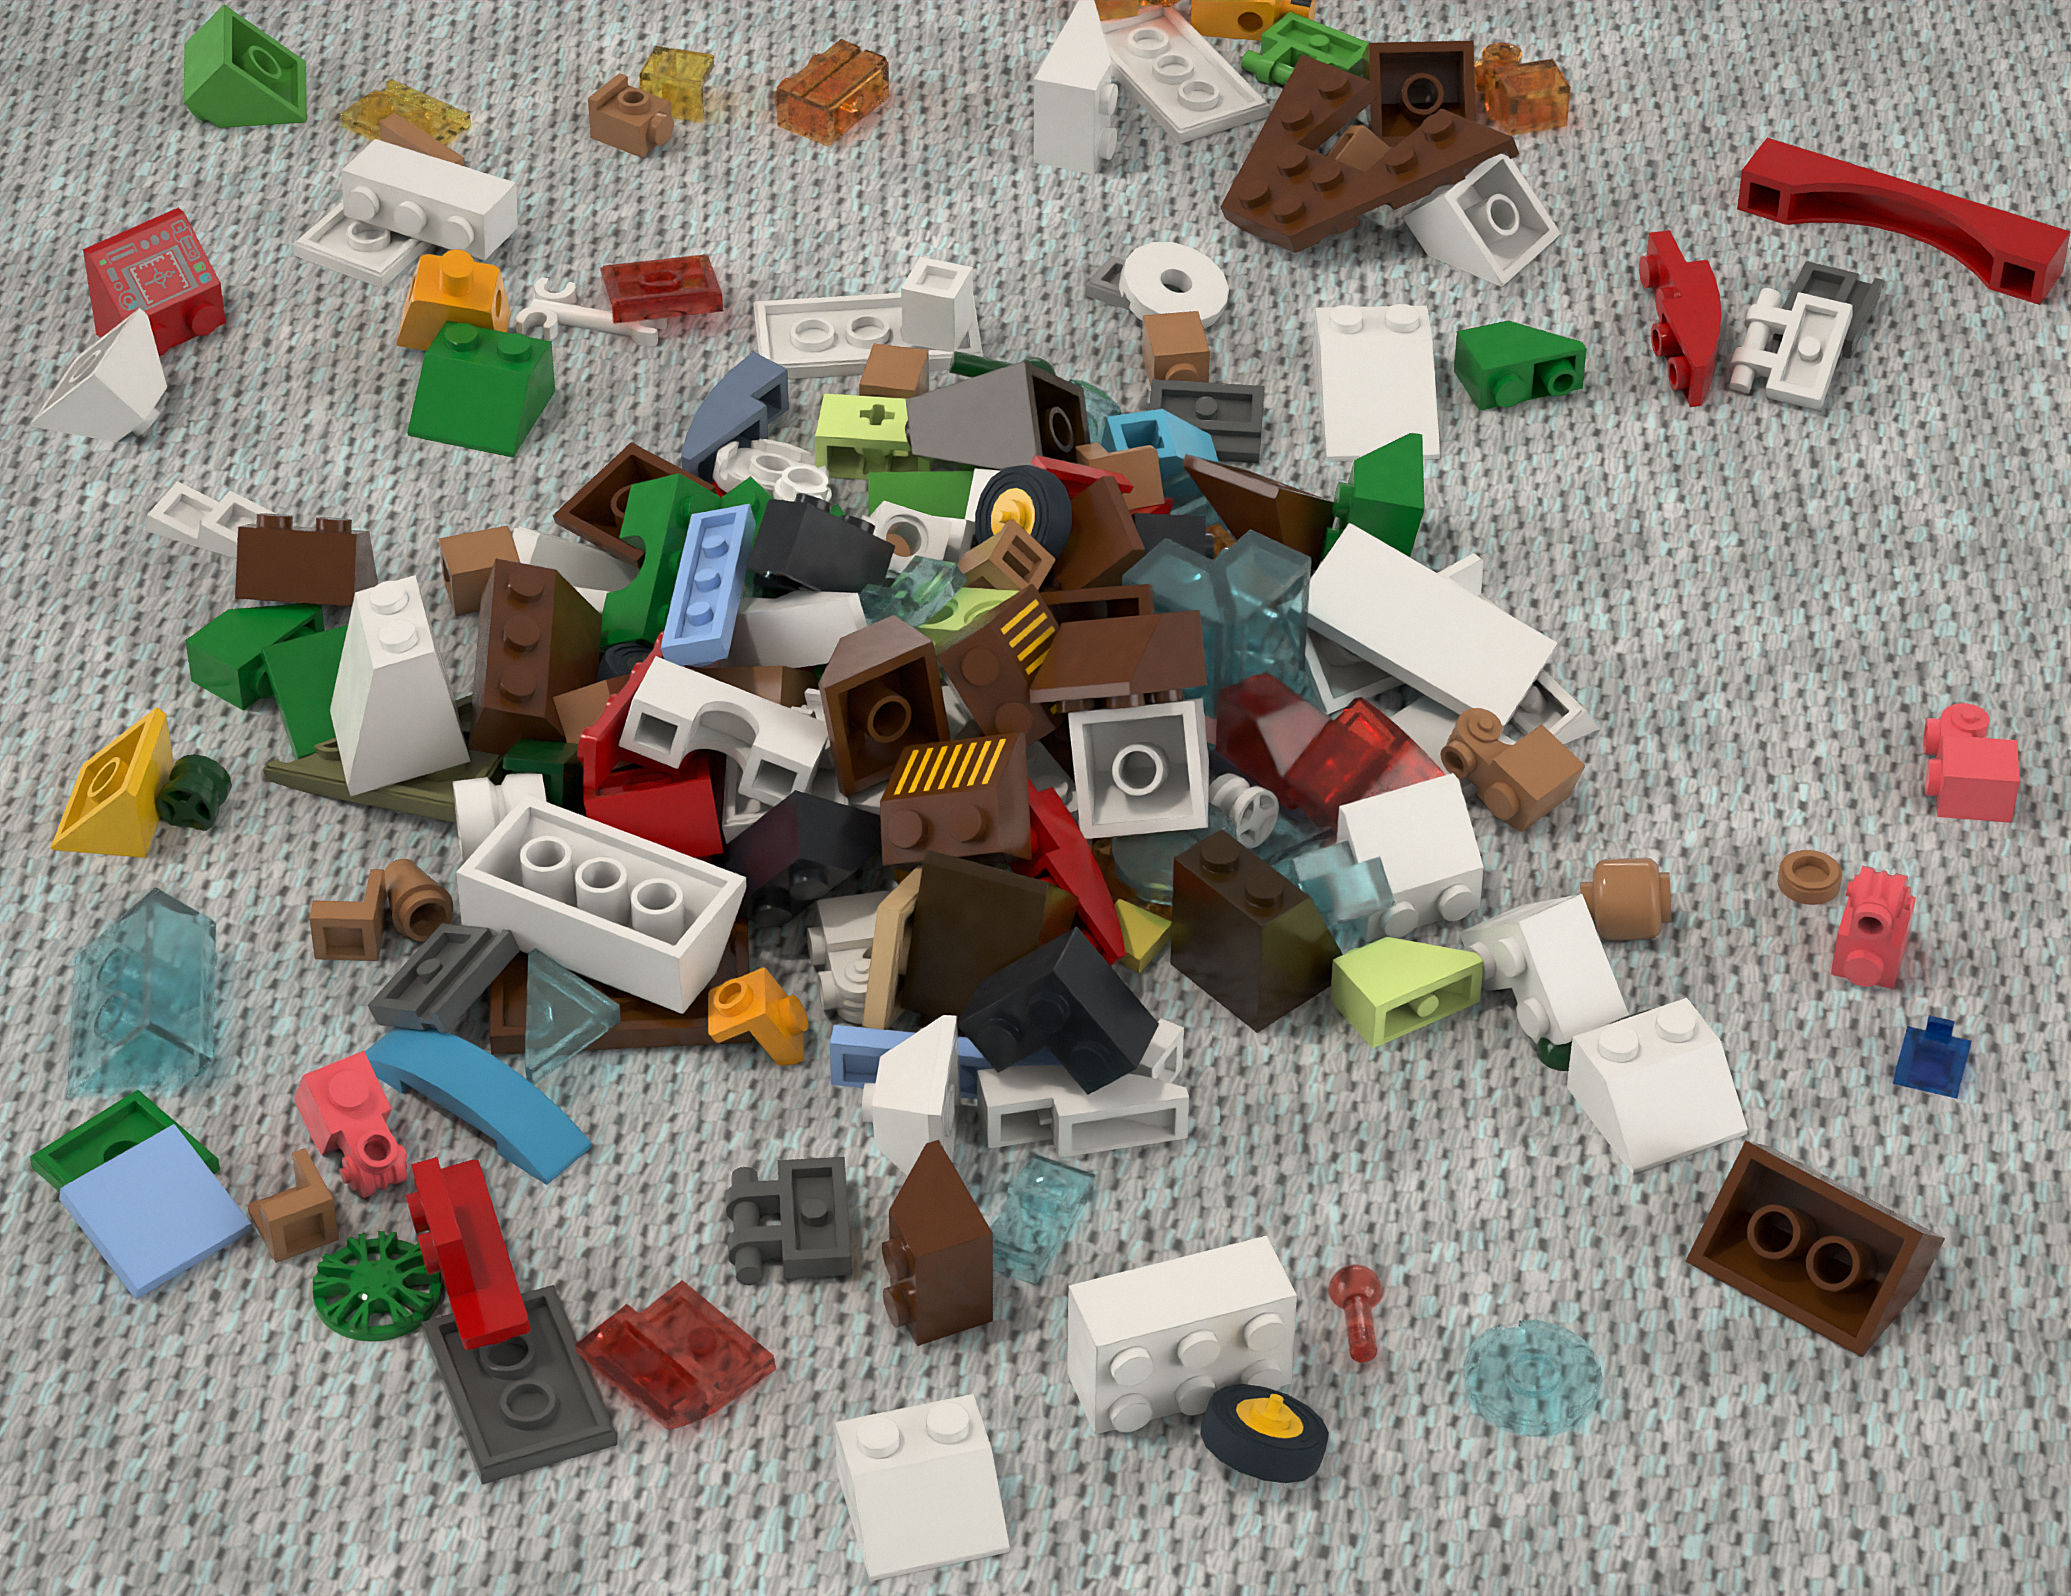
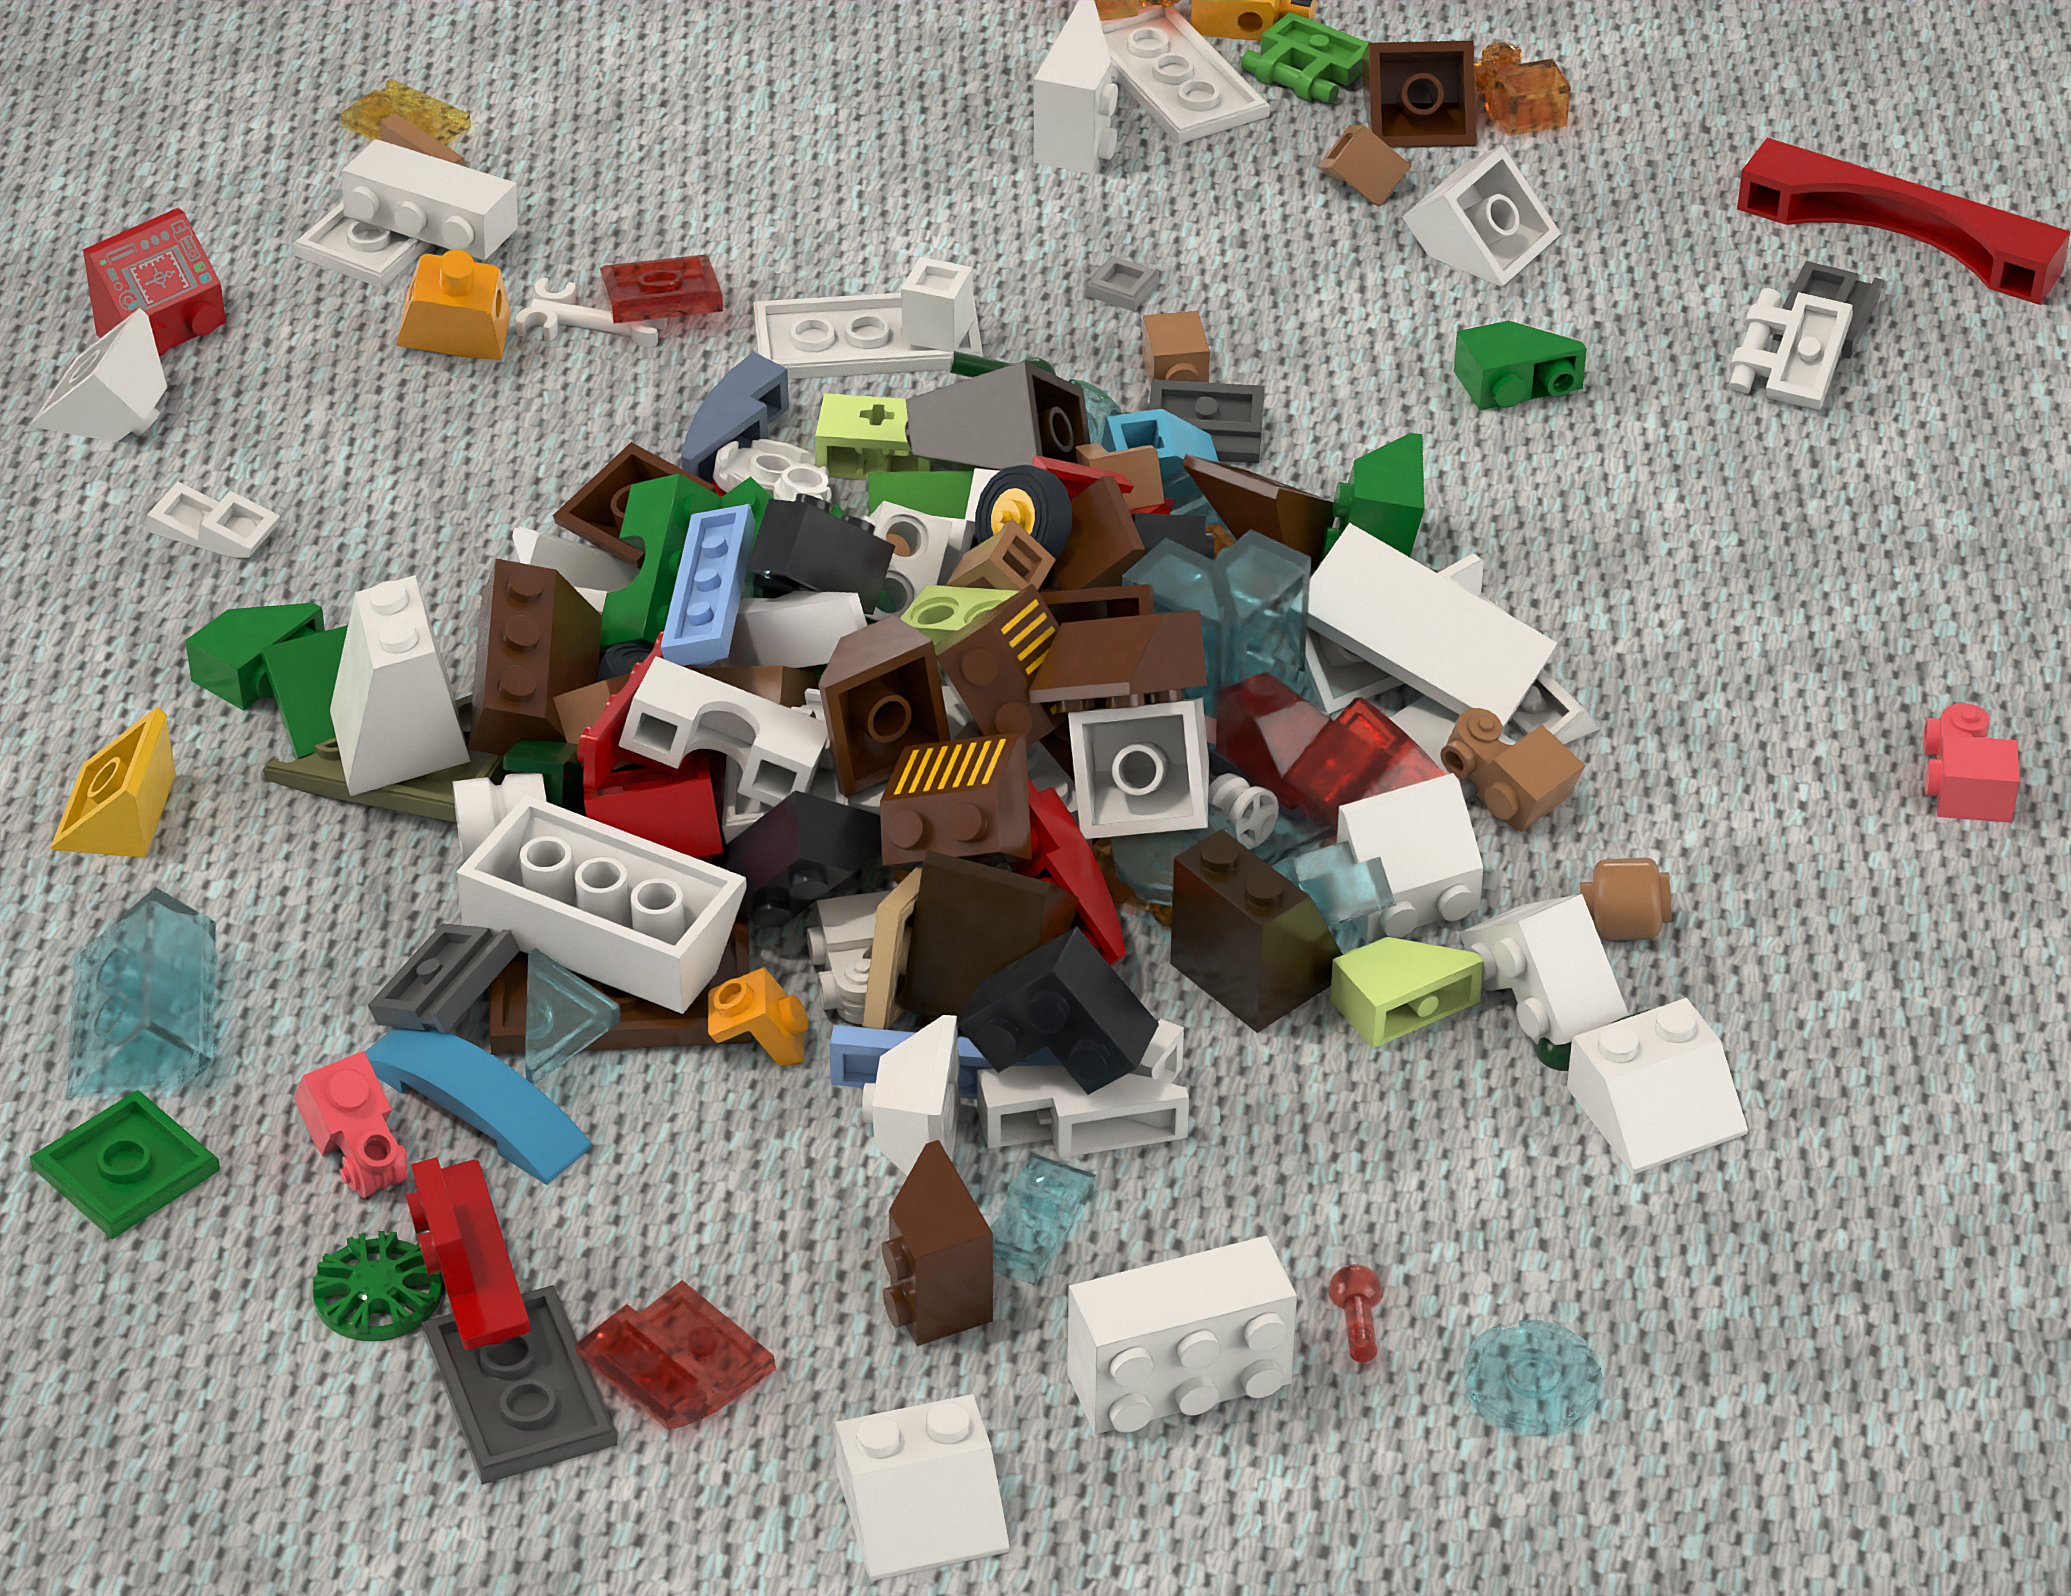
(154, 1211): light blue tile -> none
(194, 792): dark green wheel -> none
(242, 75): bright green slope -> none
(299, 1216): medium nougat panel -> none
(303, 562): reddish brown slope -> none
(349, 927): medium nougat panel -> none
(416, 900): medium nougat cone -> none
(468, 564): medium nougat brick -> none
(482, 388): green slope -> none
(629, 117): medium nougat brick -> none
(678, 78): clear yellow panel -> none
(812, 1215): dark grey plate -> none
(832, 92): clear orange brick -> none
(895, 372): medium nougat brick -> none
(916, 594): clear light blue slope -> none
(1142, 934): light yellow tile -> none
(1176, 265): white tile -> none
(1264, 1433): black wheel -> none
(1303, 196): reddish brown wing -> none
(1374, 378): white slope -> none
(1687, 314): red slope -> none
(1809, 877): medium nougat tile -> none
(1813, 1248): reddish brown slope -> none
(1874, 929): coral brick -> none
(1933, 1058): clear blue tile -> none

